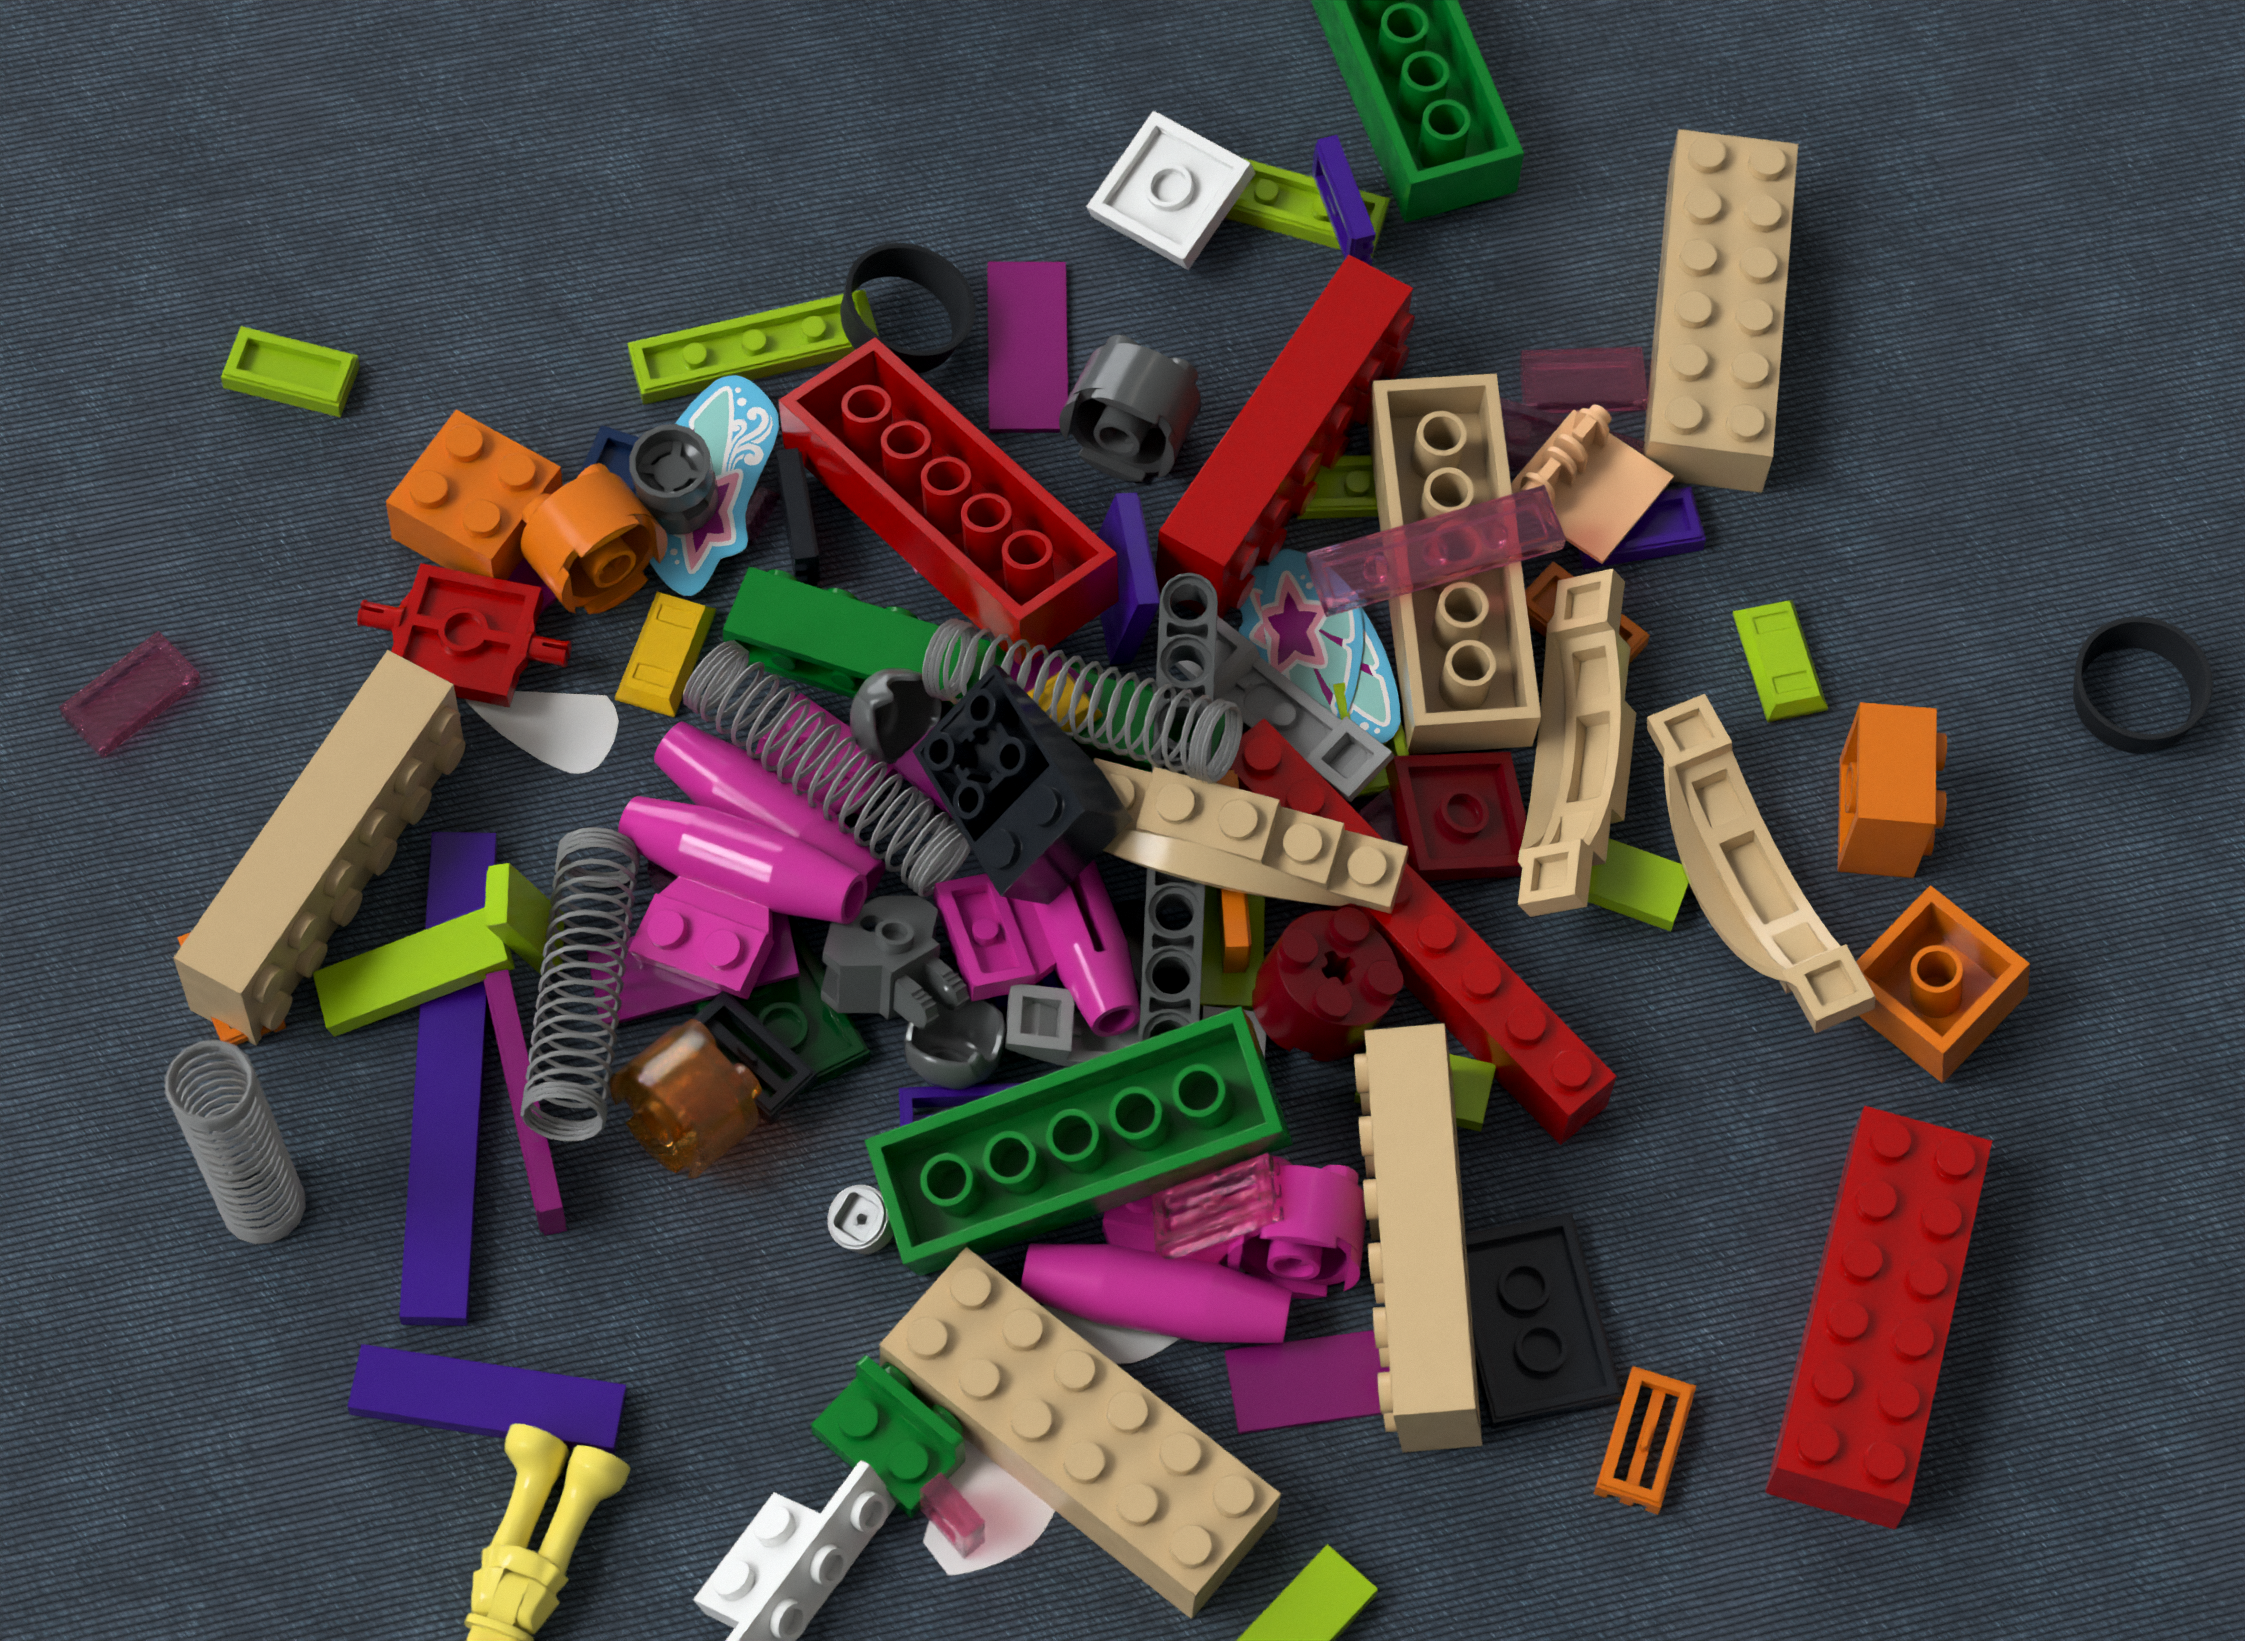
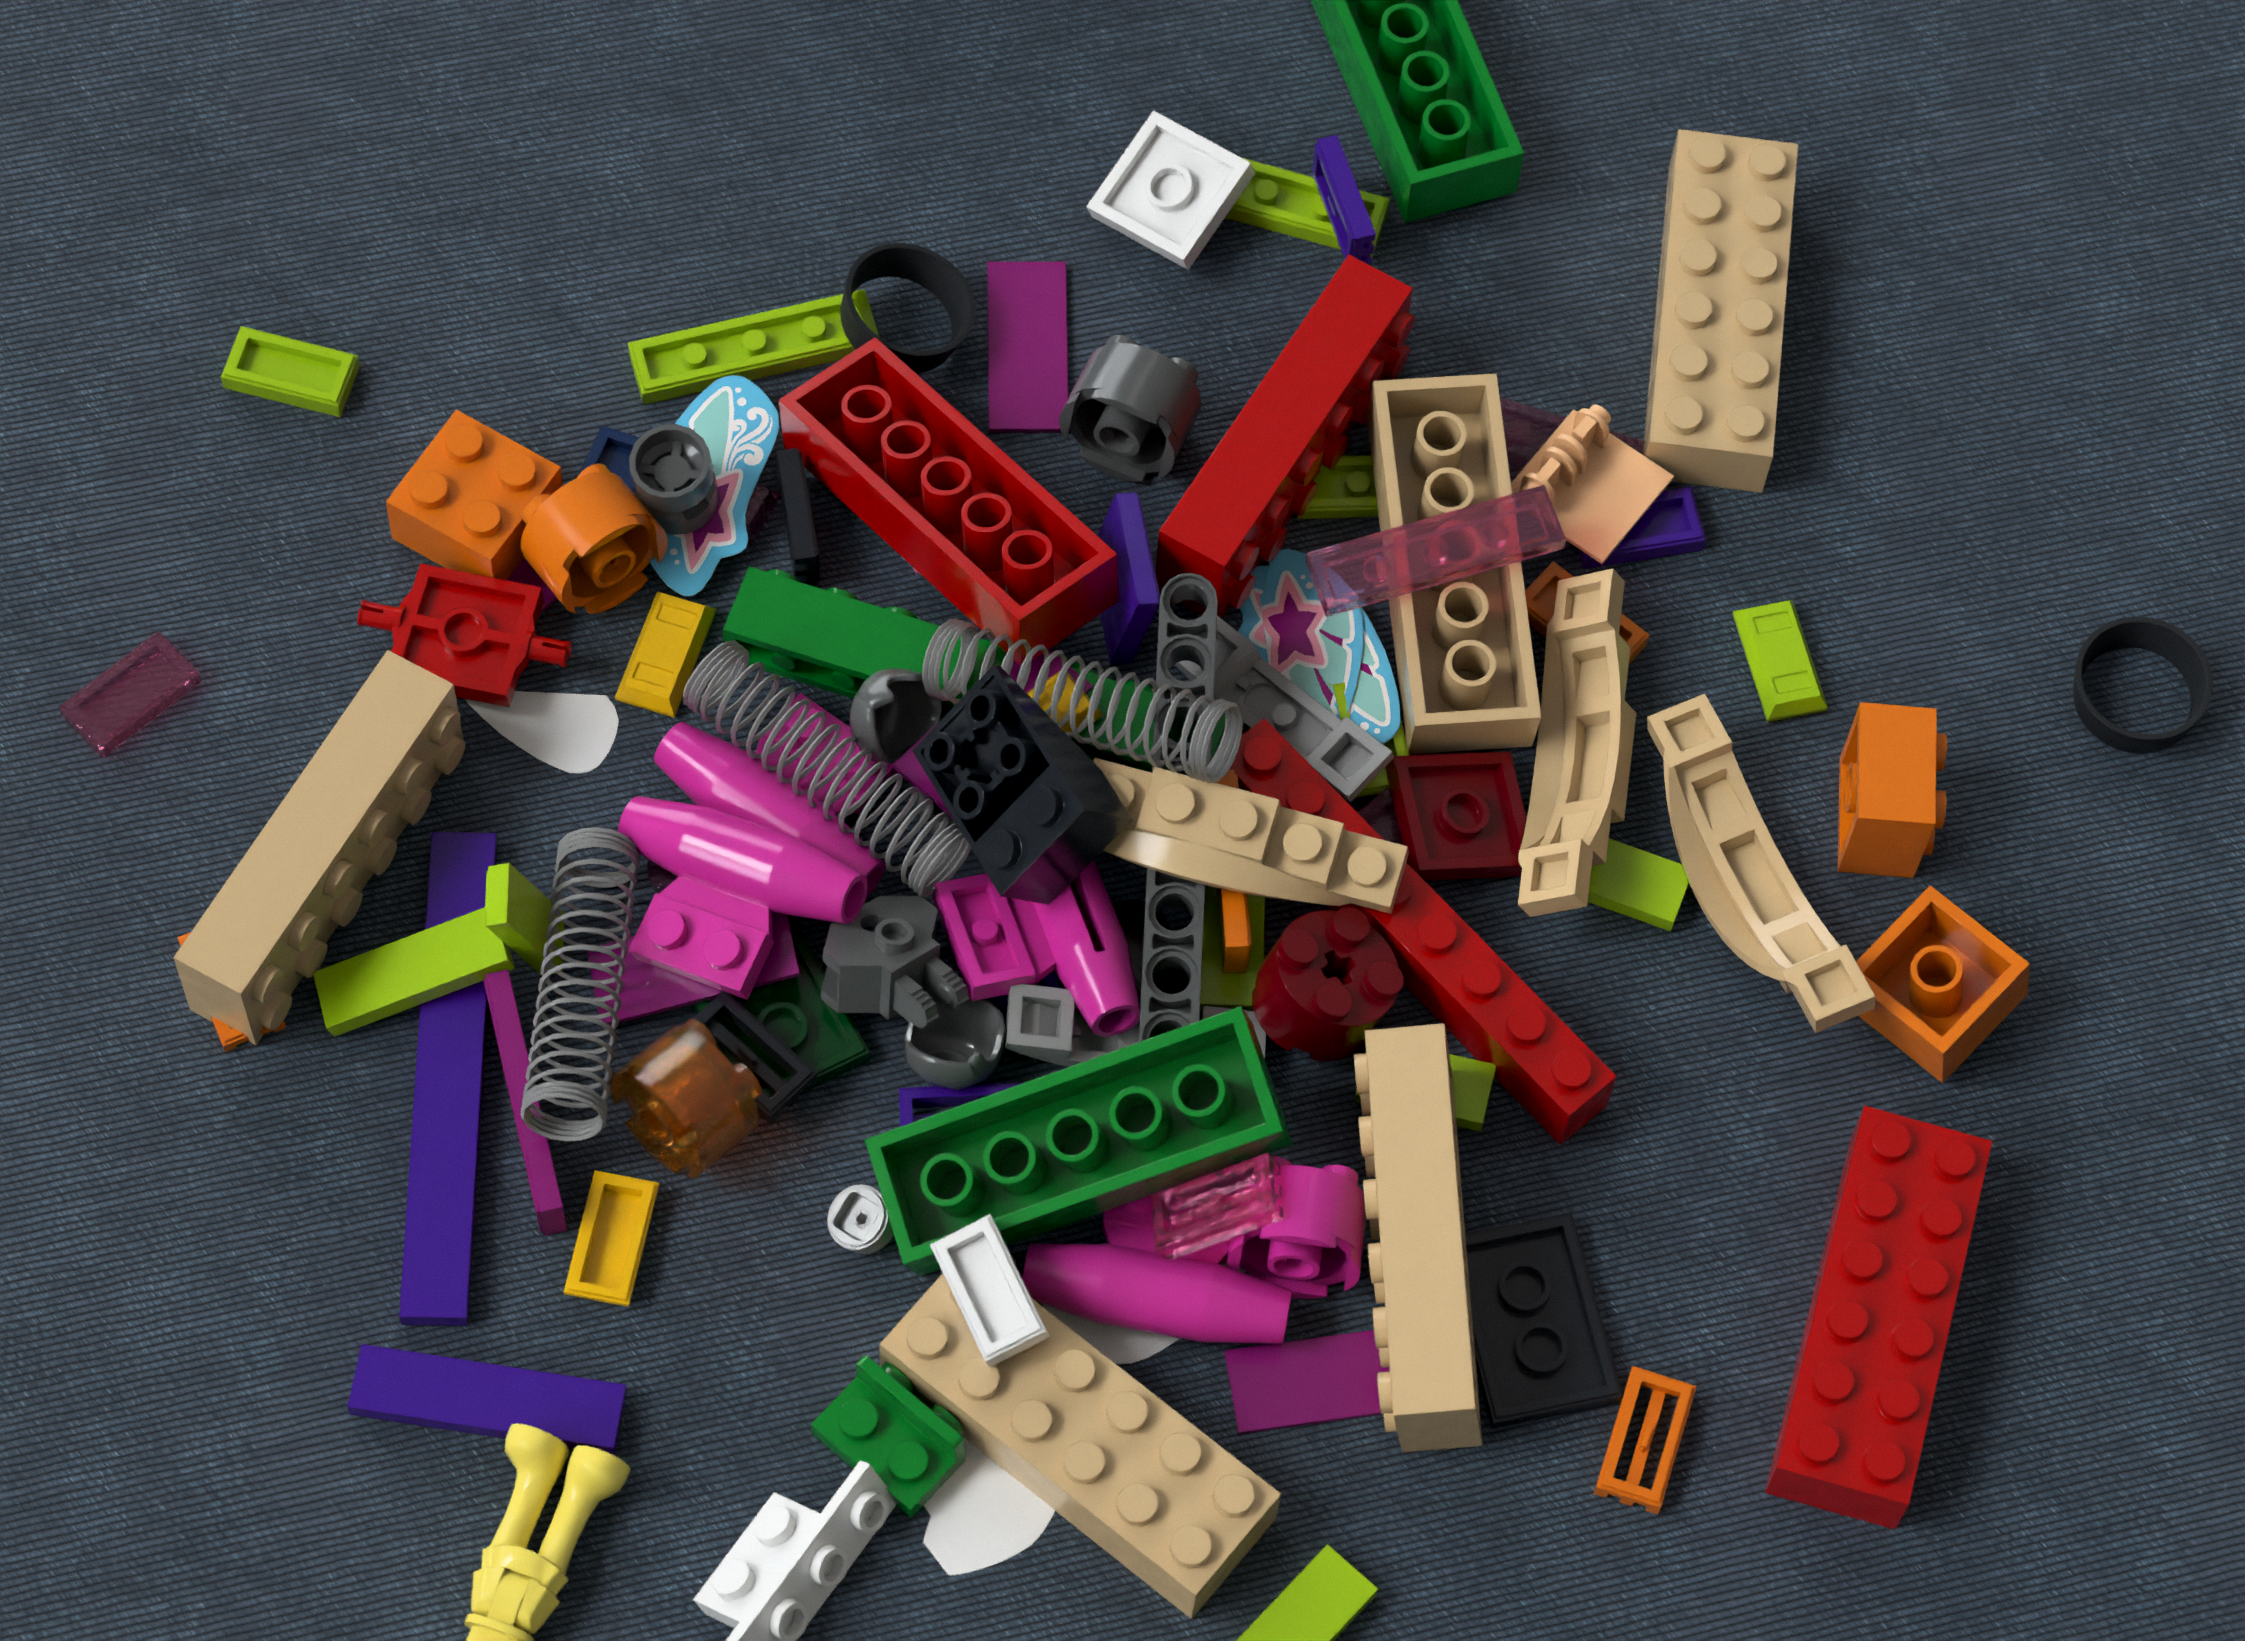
(265, 1131): light grey piece -> none
(611, 1238): none -> yellow tile
(952, 1515): clear pink tile -> none
(989, 1290): none -> white tile
(1583, 377): clear pink tile -> none

